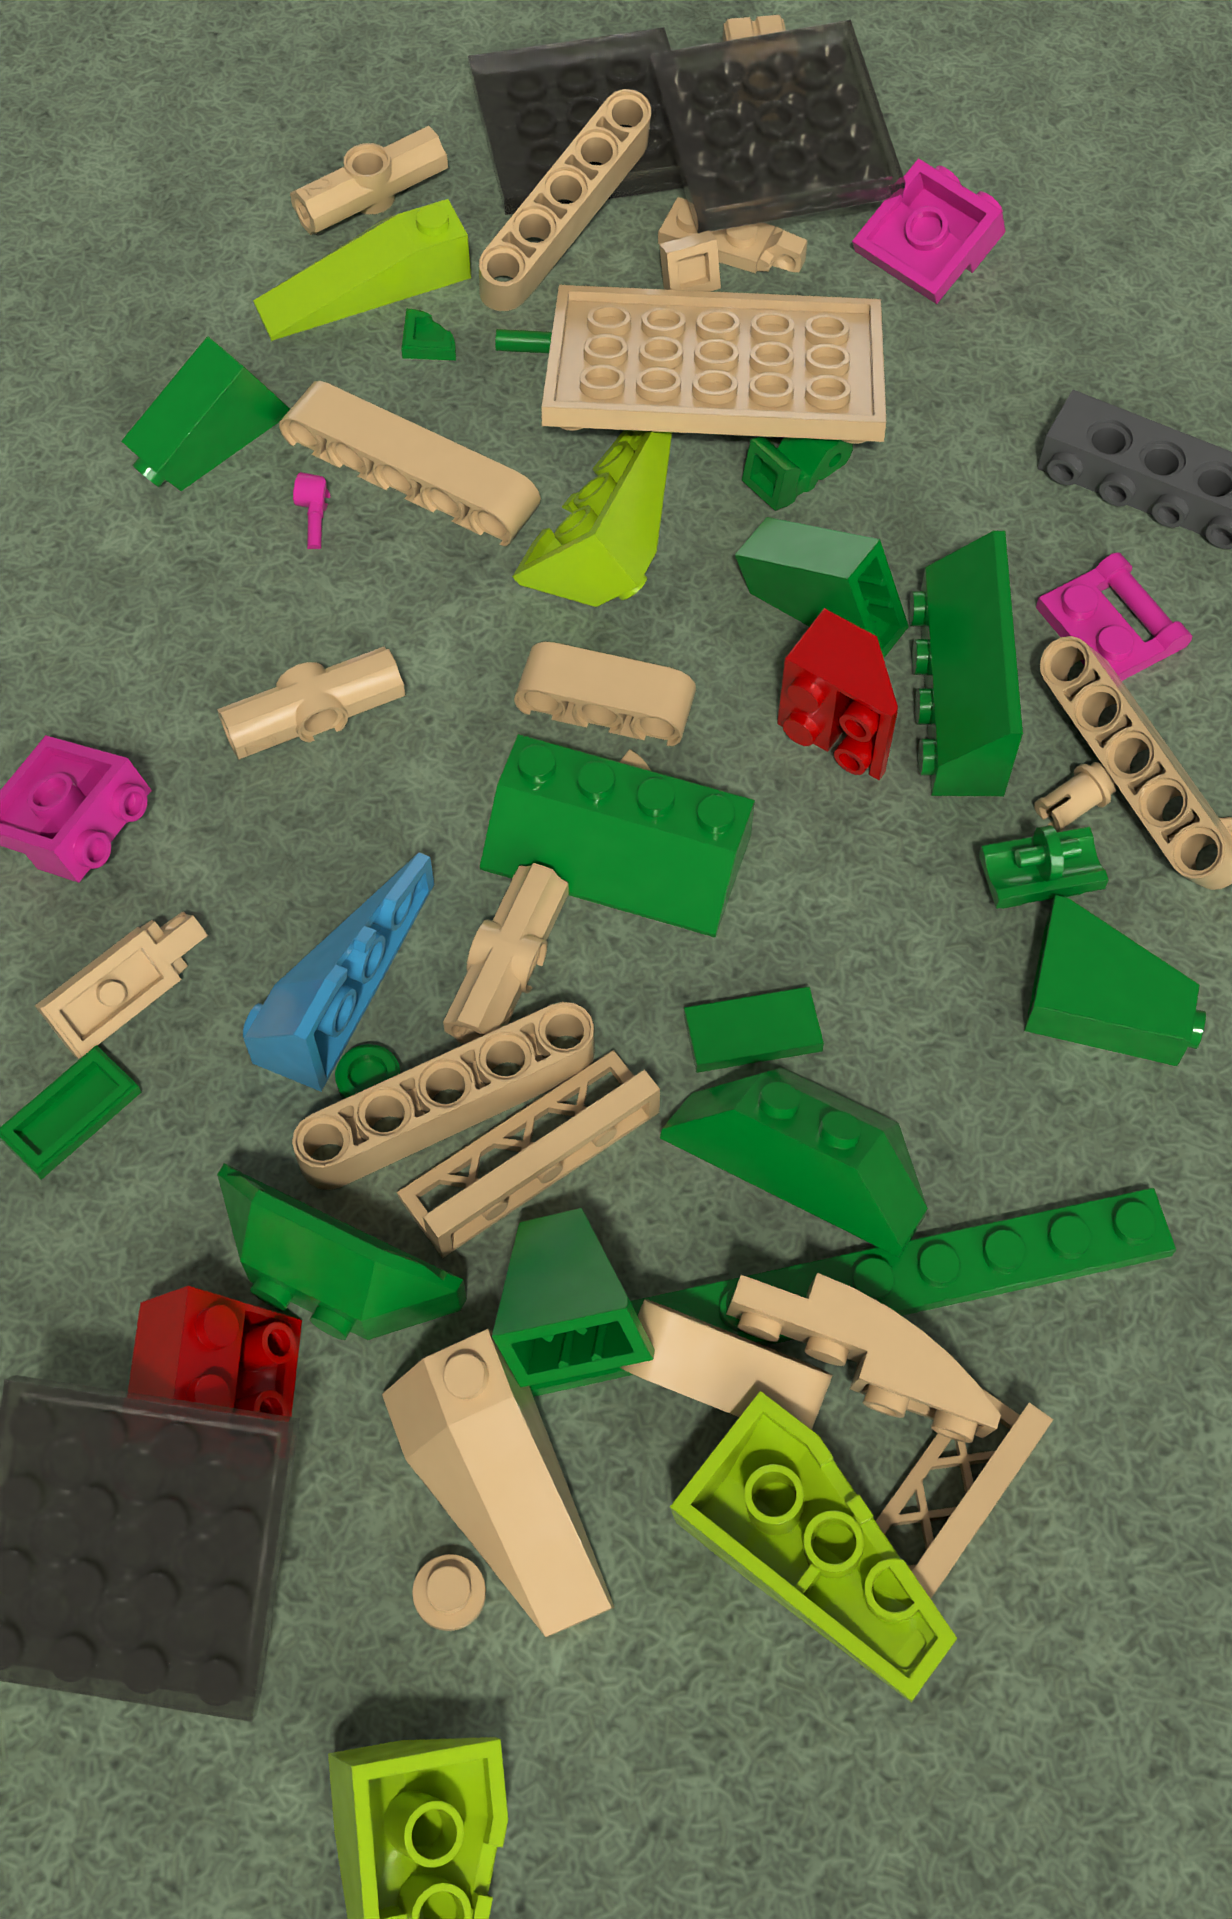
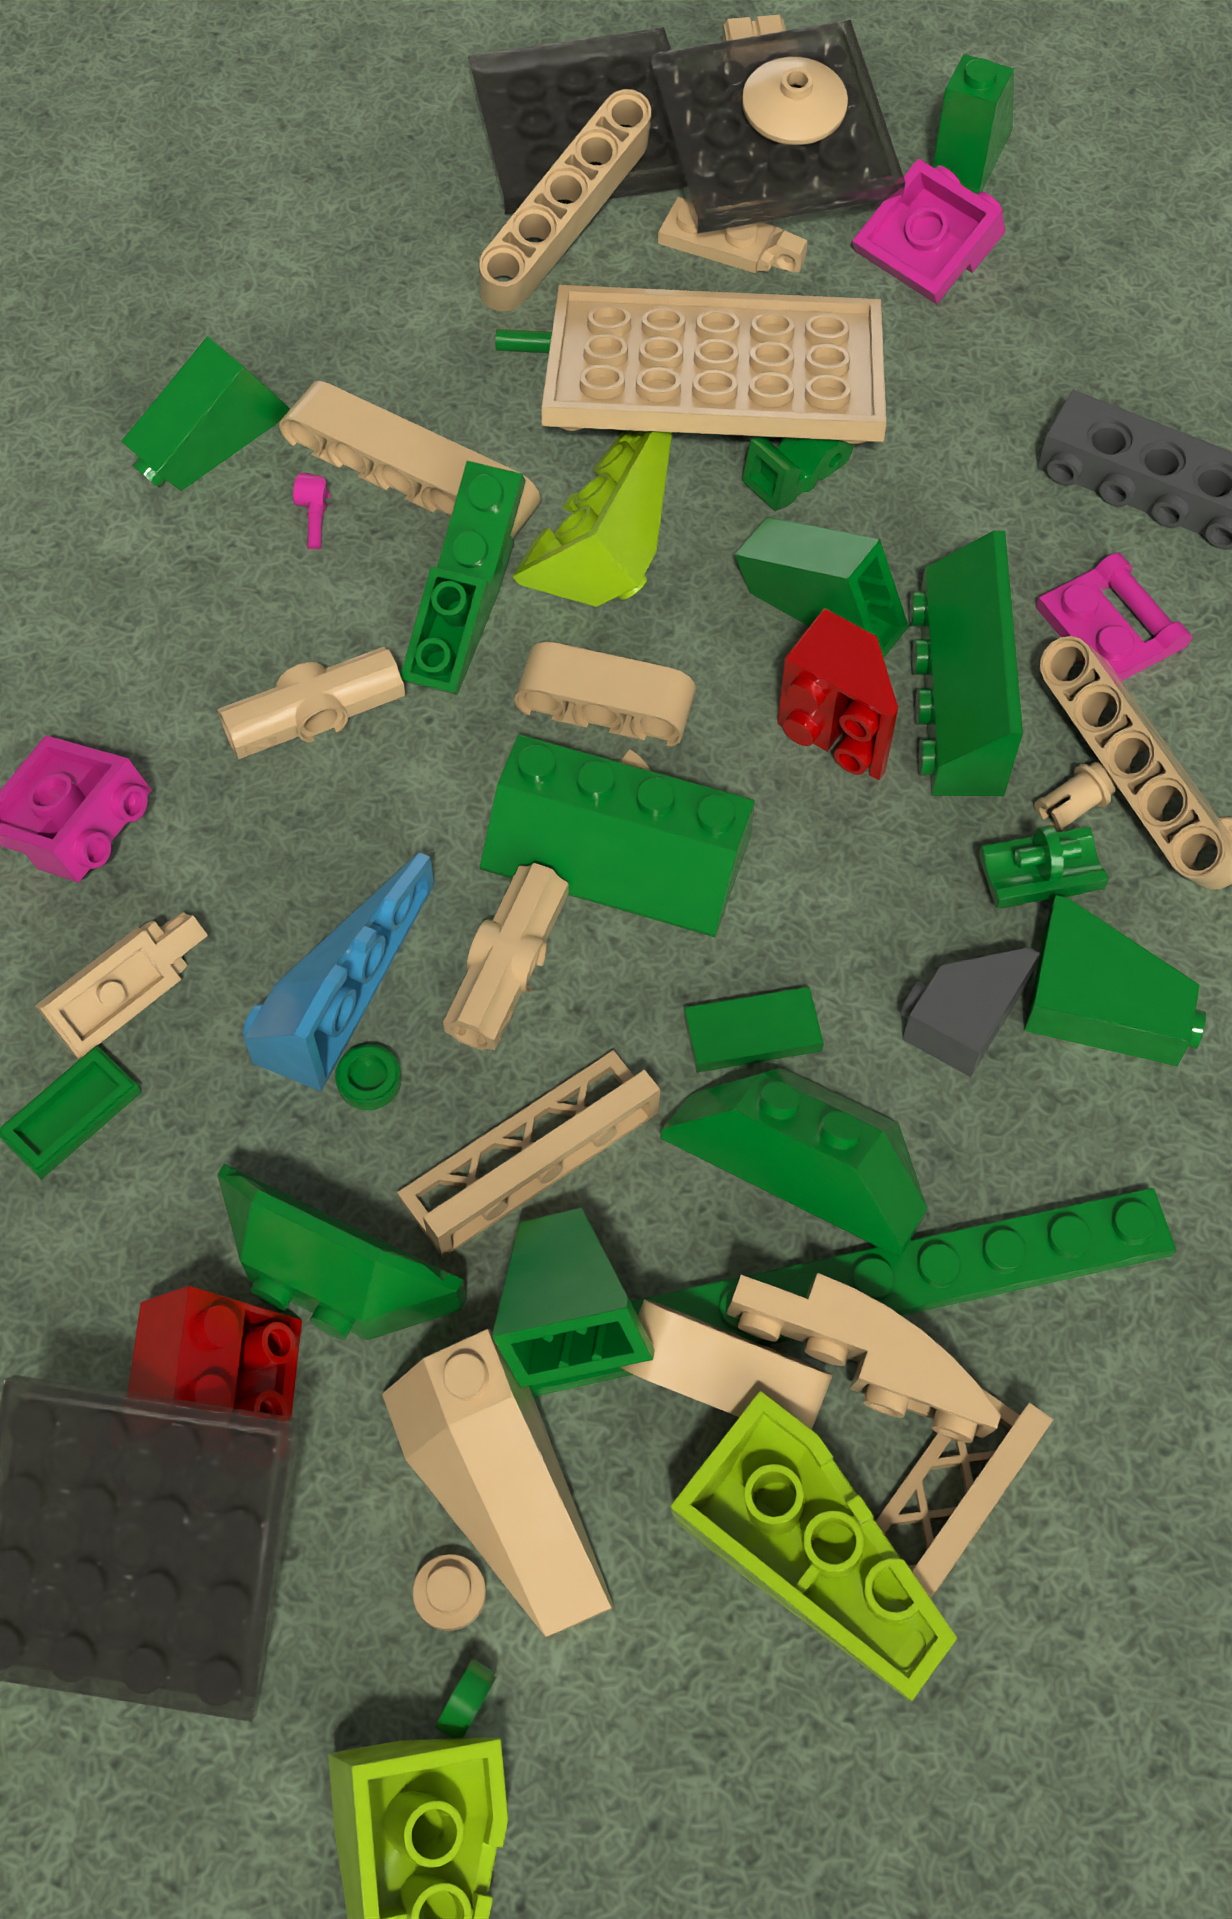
(369, 179): tan piece -> none
(376, 268): lime wedge -> none
(426, 338): green tile -> none
(428, 1122): tan beam -> none
(466, 579): none -> green slope
(466, 1700): none -> green tile
(691, 263): tan tile -> none
(794, 100): none -> tan dish
(966, 1006): none -> dark grey slope
(975, 120): none -> green slope

